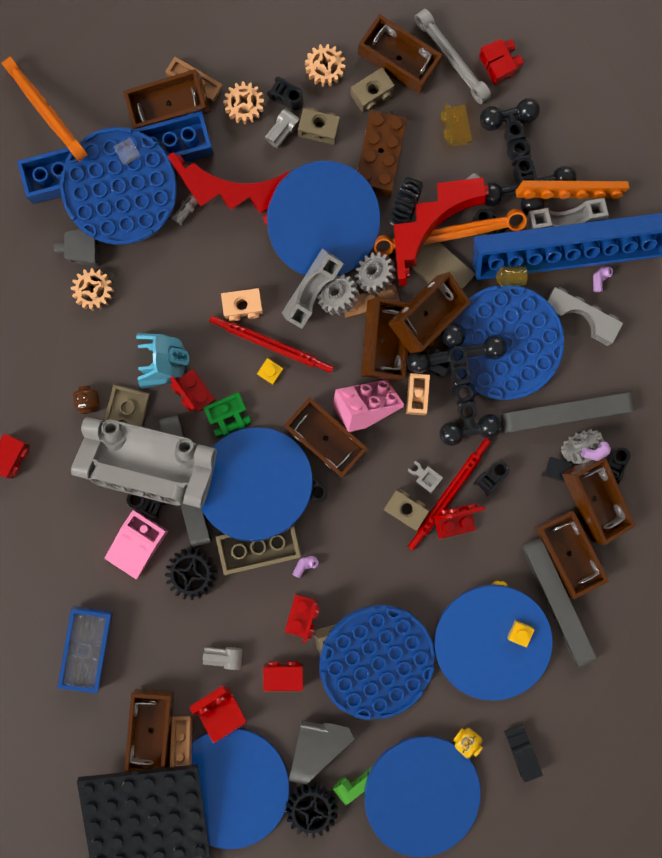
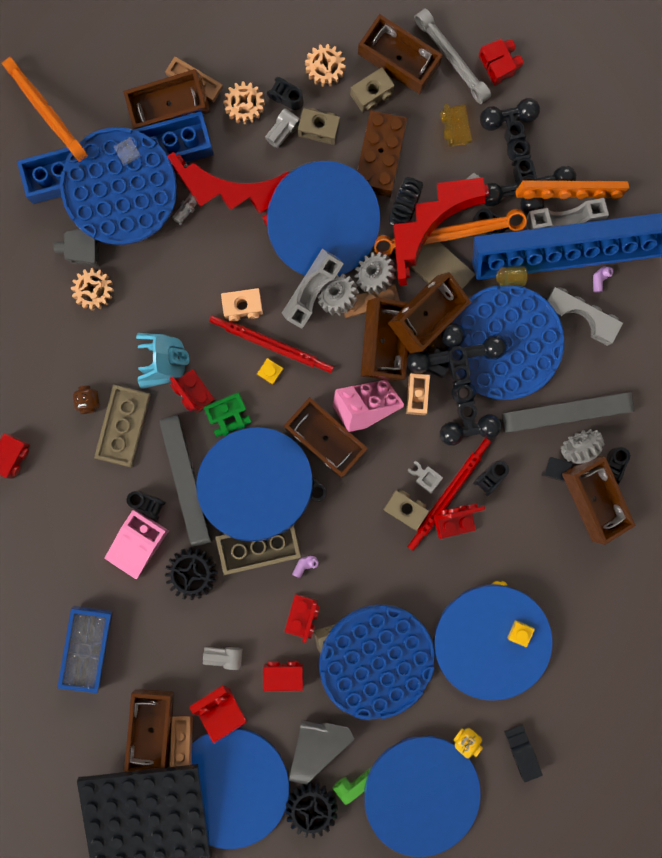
(144, 462): light grey panel -> none
(559, 602): dark grey beam -> none
(579, 571): reddish brown piece -> none
(598, 454): lavender arm -> none

